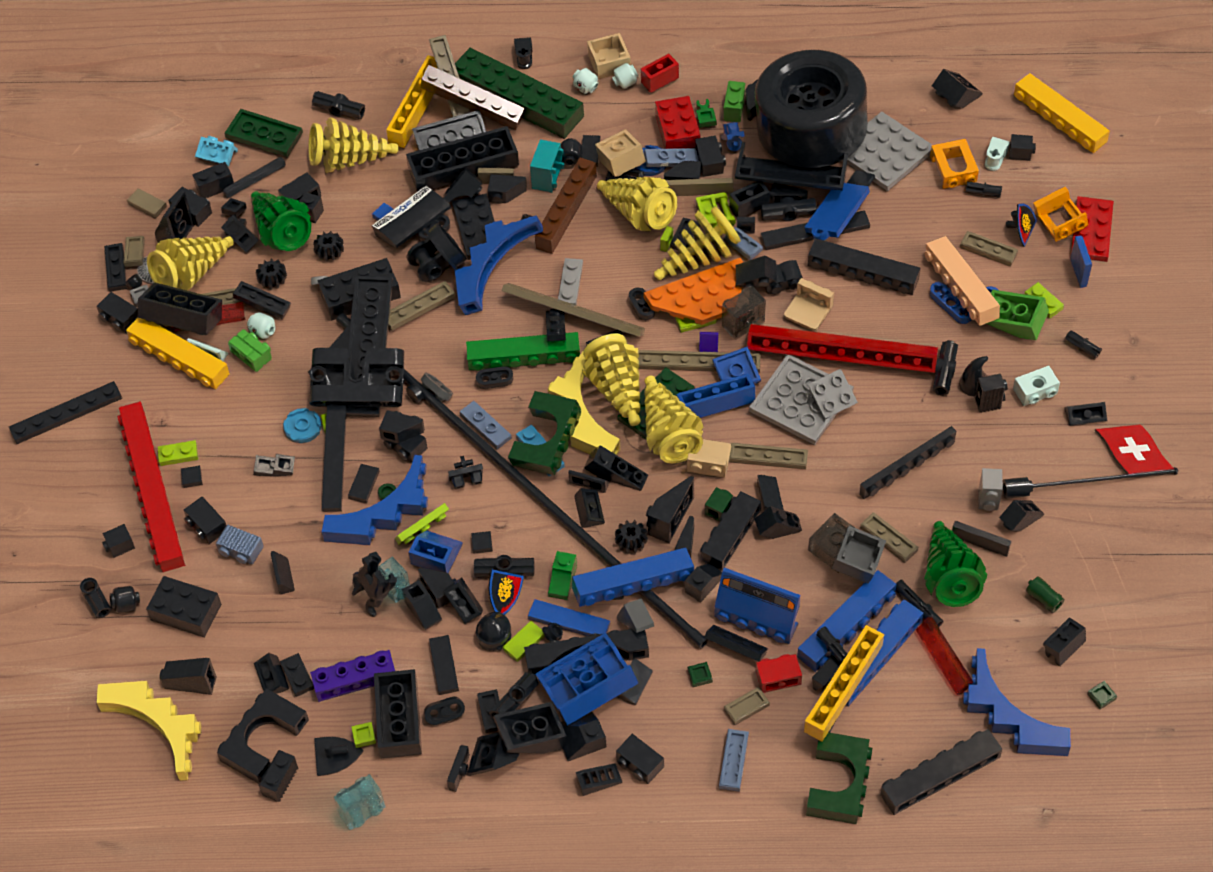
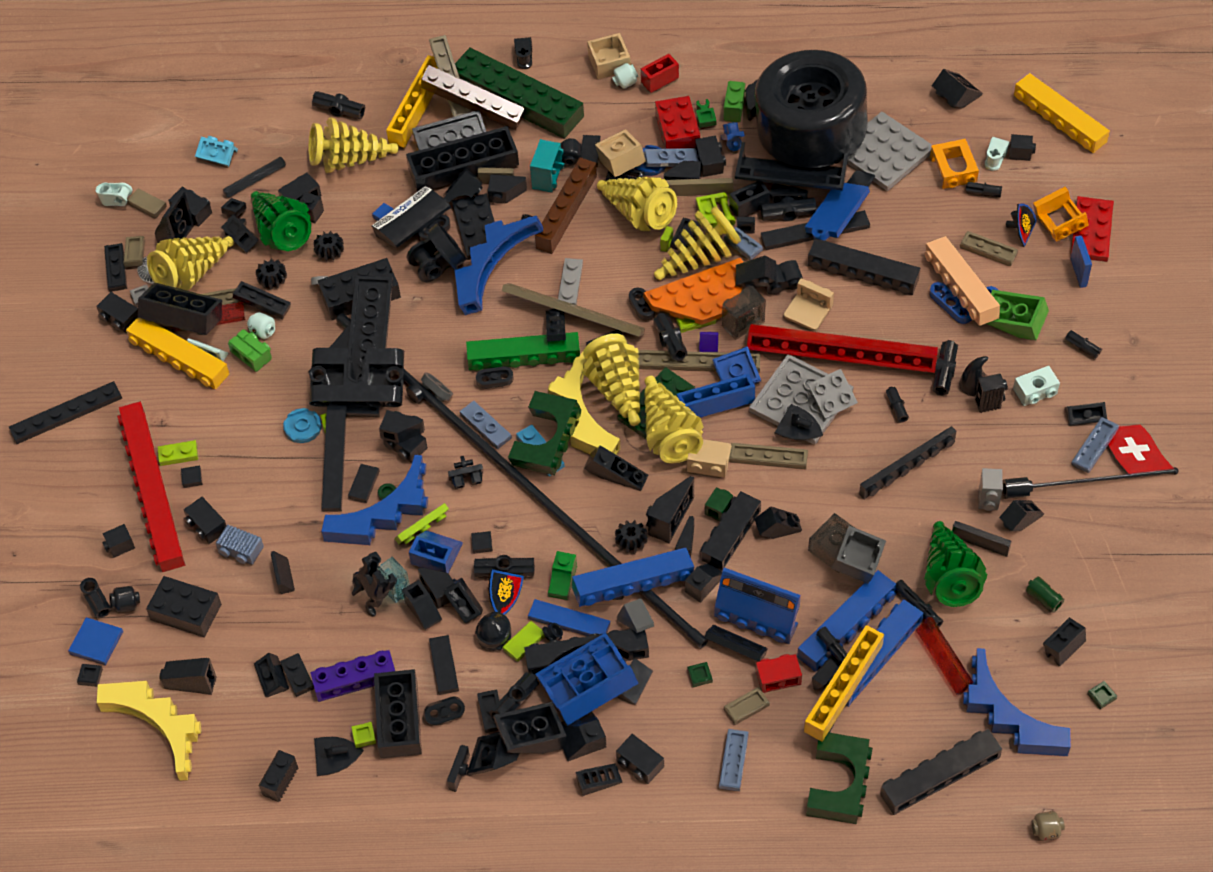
(89, 675): none -> black tile
(95, 641): none -> blue tile
(113, 193): none -> light aqua piece
(134, 281): black hinge -> none
(213, 180): black brick -> none
(263, 132): dark green plate -> none
(267, 709): black arch -> none
(269, 466): slope -> none
(359, 802): clear light blue brick -> none
(420, 305): dark tan plate -> none
(585, 81): light aqua head -> none
(588, 481): black slope -> none
(589, 508): black slope -> none
(670, 337): none -> black piece
(769, 492): black slope -> none
(798, 425): none -> black shield
(895, 541): dark tan tile -> none
(897, 404): none -> black axle
(1047, 825): none -> dark tan head
(1053, 303): lime plate -> none
(1095, 445): none -> sand blue plate

